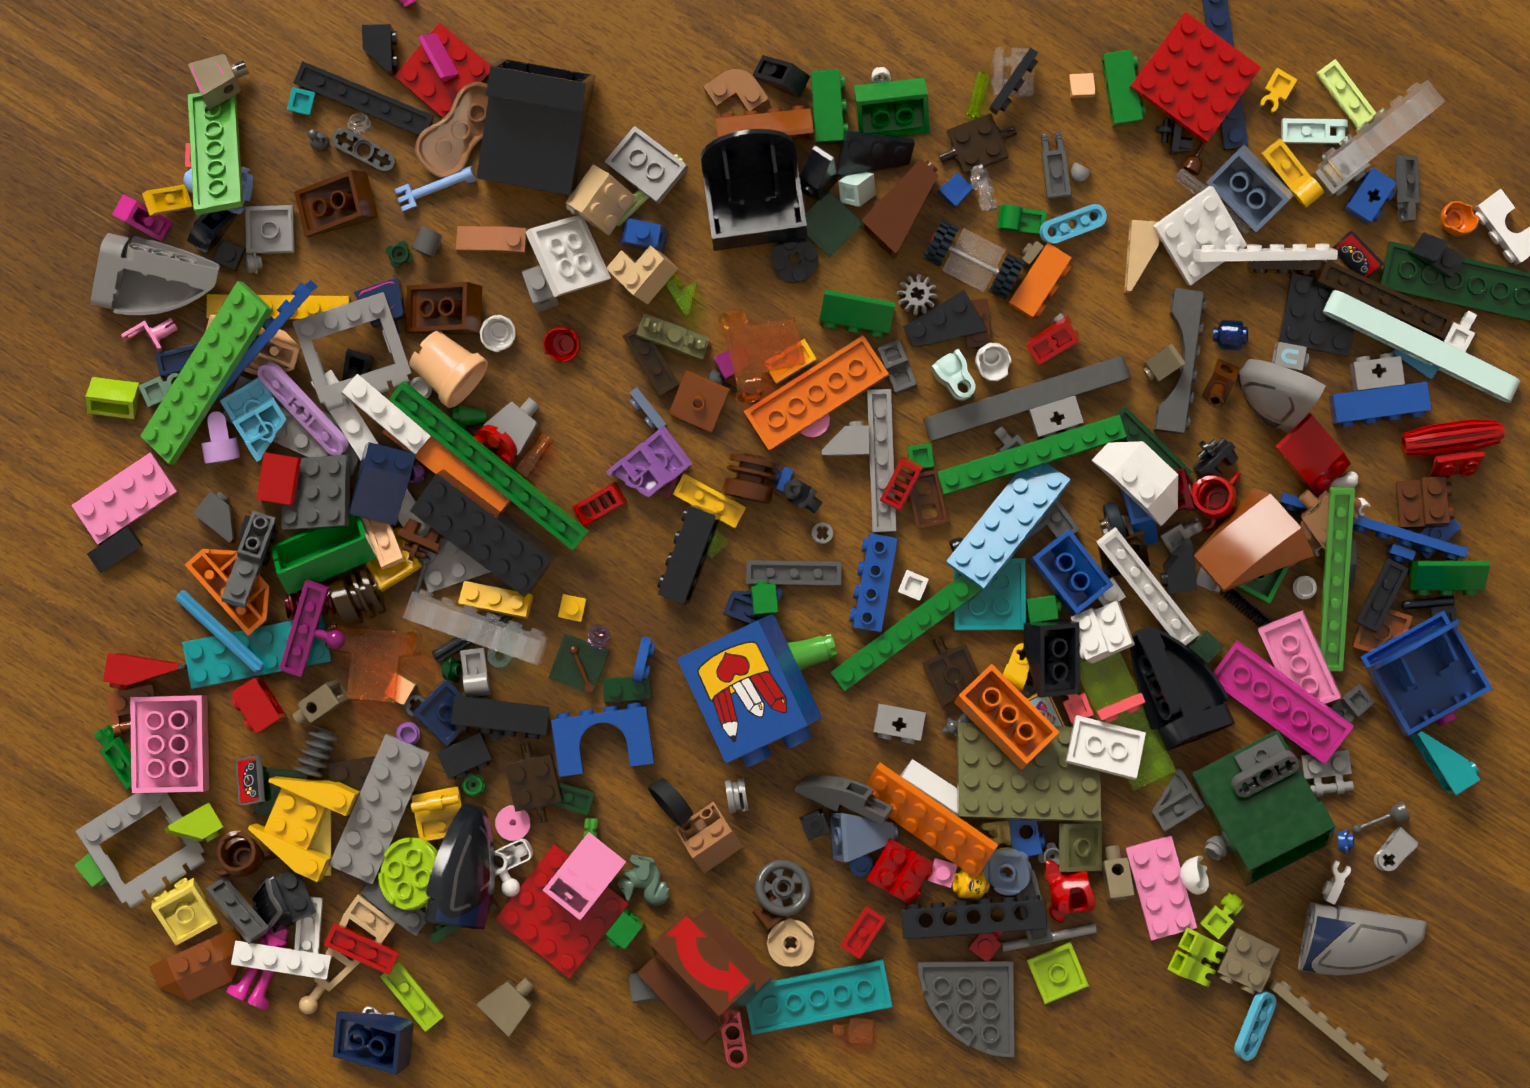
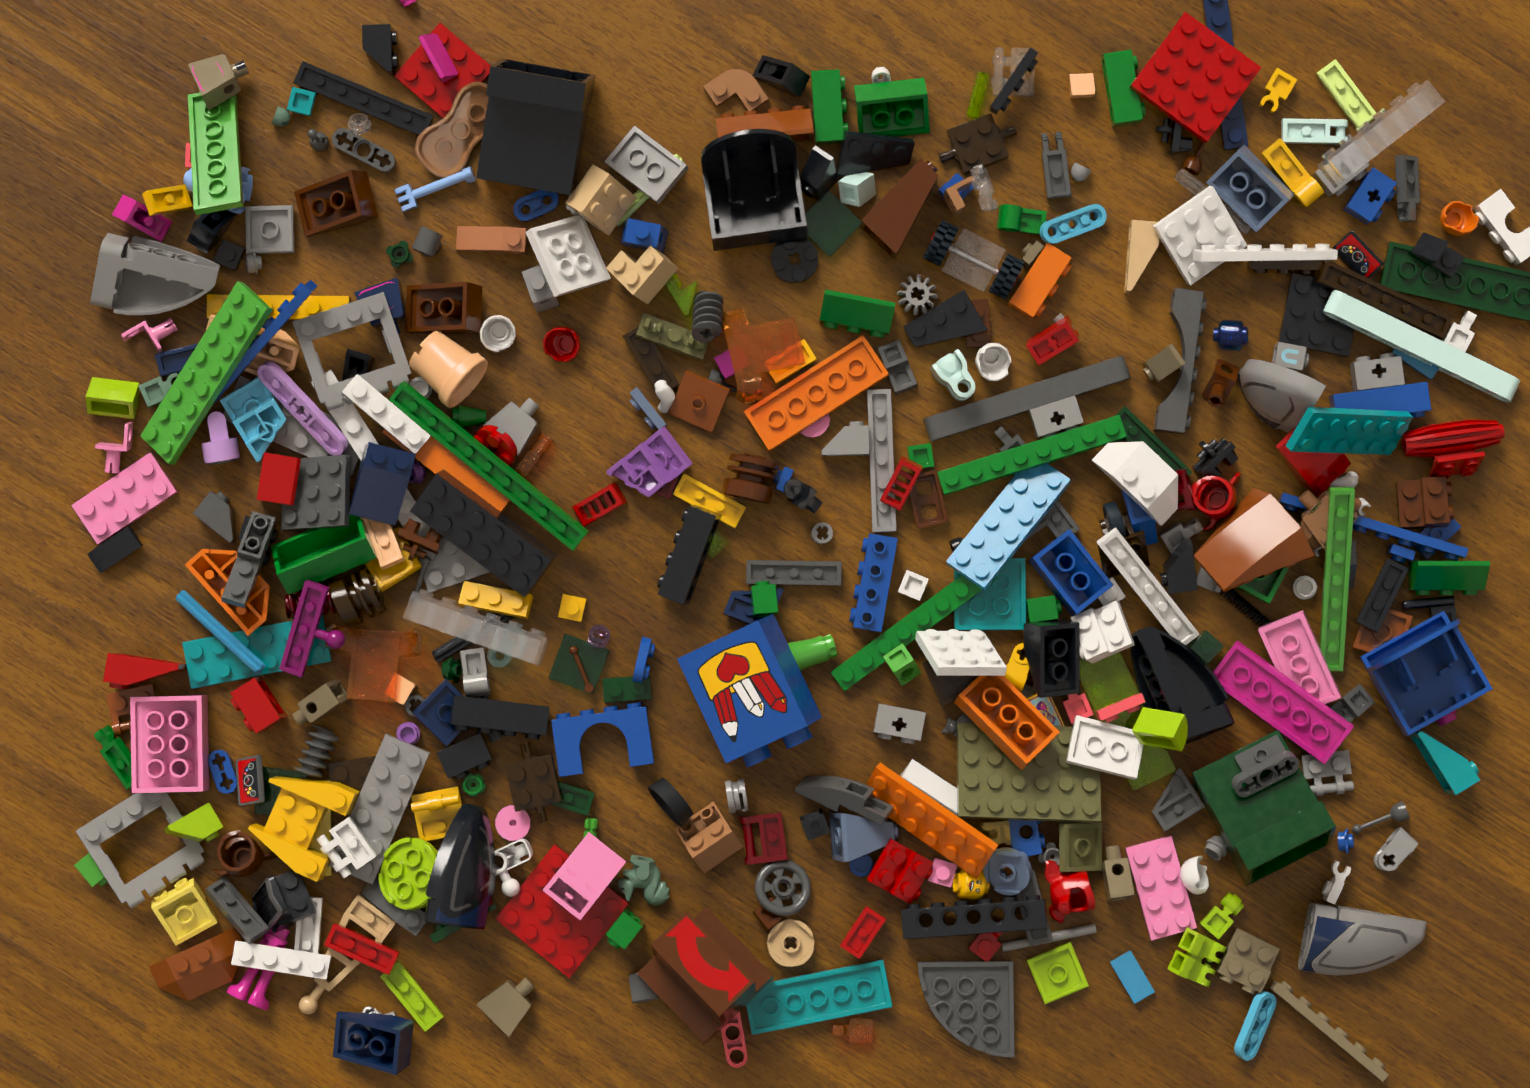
(114, 450): none -> bright pink bracket
(217, 773): none -> blue beam
(281, 117): none -> sand green hinge
(352, 842): none -> white plate
(536, 205): none -> blue plate
(665, 394): none -> white arm
(707, 316): none -> dark grey piece
(771, 838): none -> dark red plate
(902, 664): none -> bright green brick
(953, 198): none -> medium nougat panel
(960, 653): none -> white plate
(1132, 976): none -> dark azure tile
(1161, 729): none -> lime brick
(1349, 431): none -> teal plate

